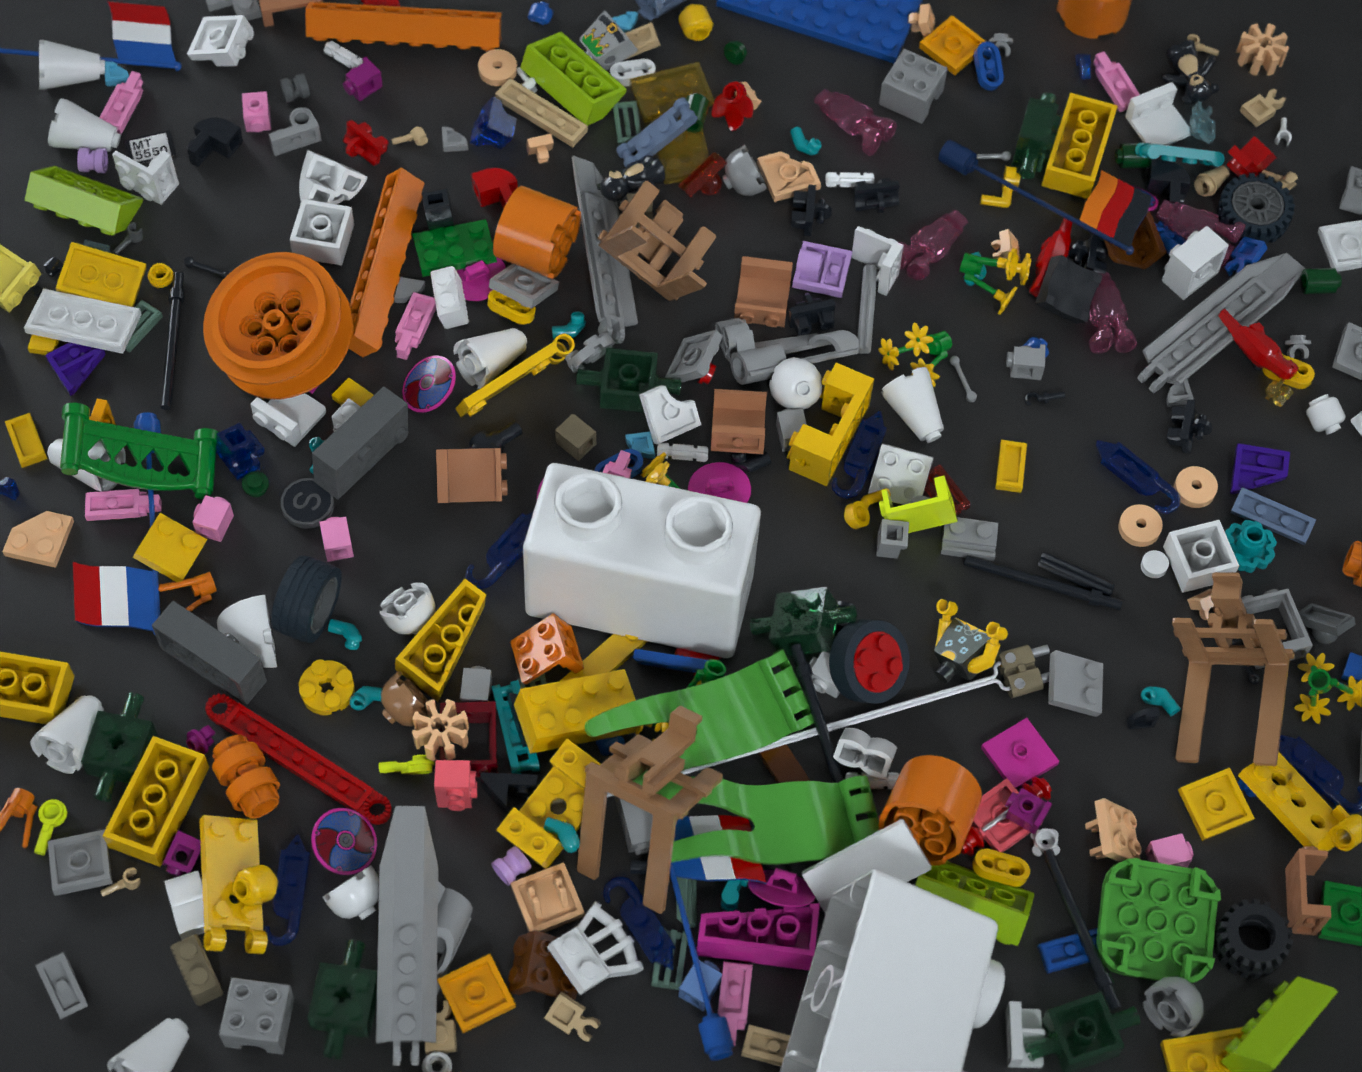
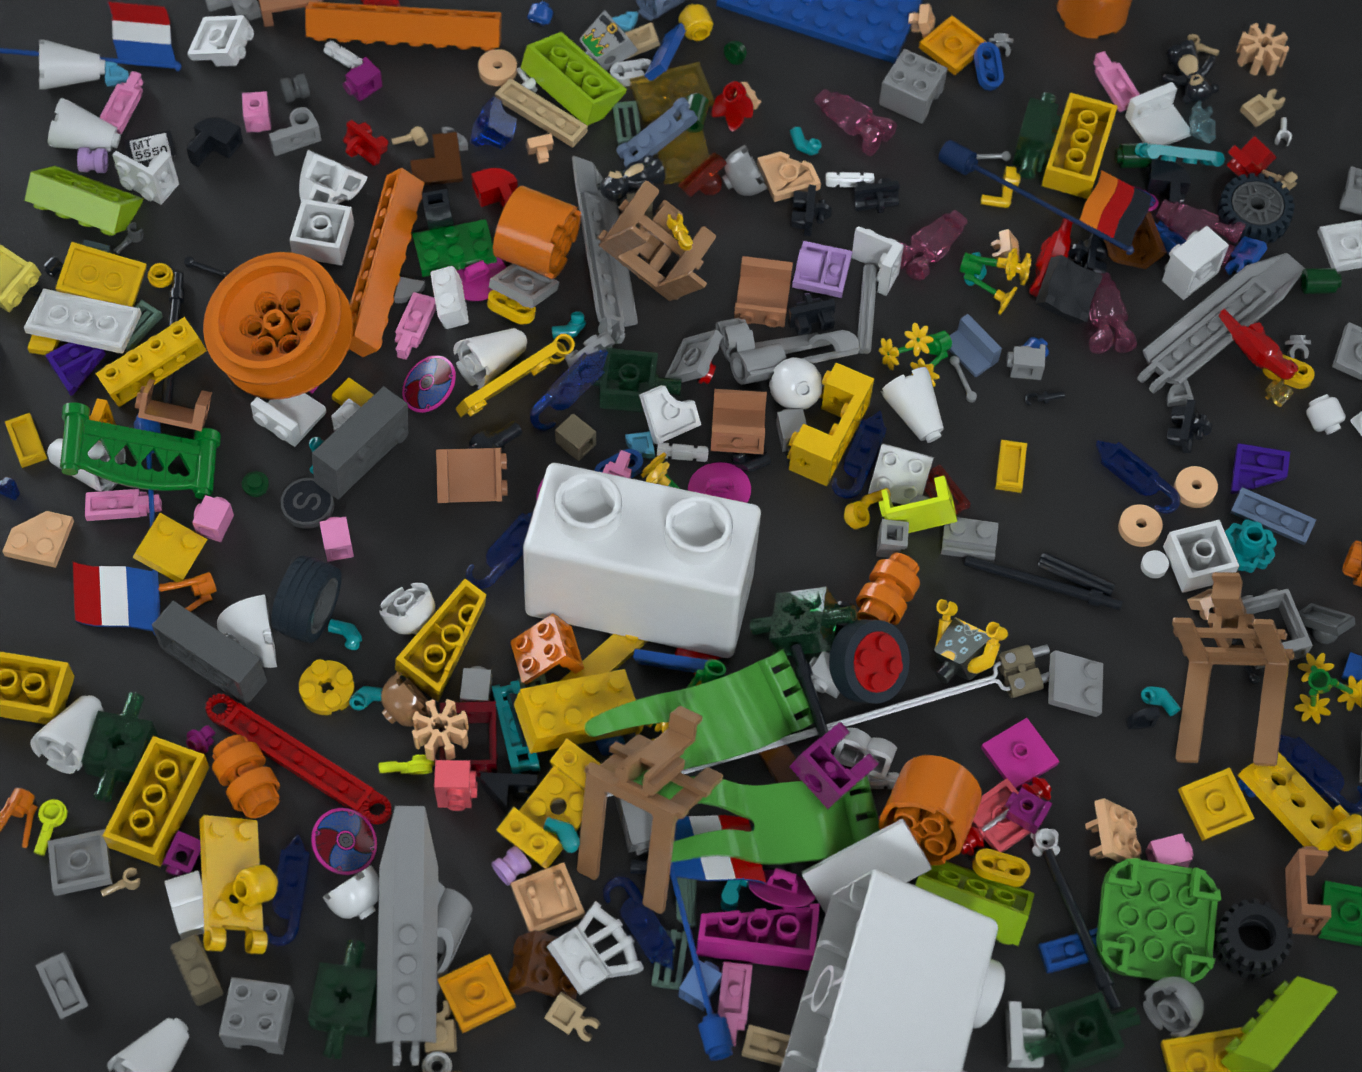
(151, 360): none -> yellow brick
(171, 413): none -> nougat panel
(239, 450): clear blue brick -> none
(445, 165): none -> reddish brown tile
(569, 386): none -> clear blue plate
(665, 52): none -> blue tile
(680, 232): none -> yellow piece
(824, 773): none -> magenta brick
(890, 587): none -> orange piece
(974, 346): none -> sand blue panel
(1084, 61): clear blue tile -> none
(1209, 182): tan cone -> none

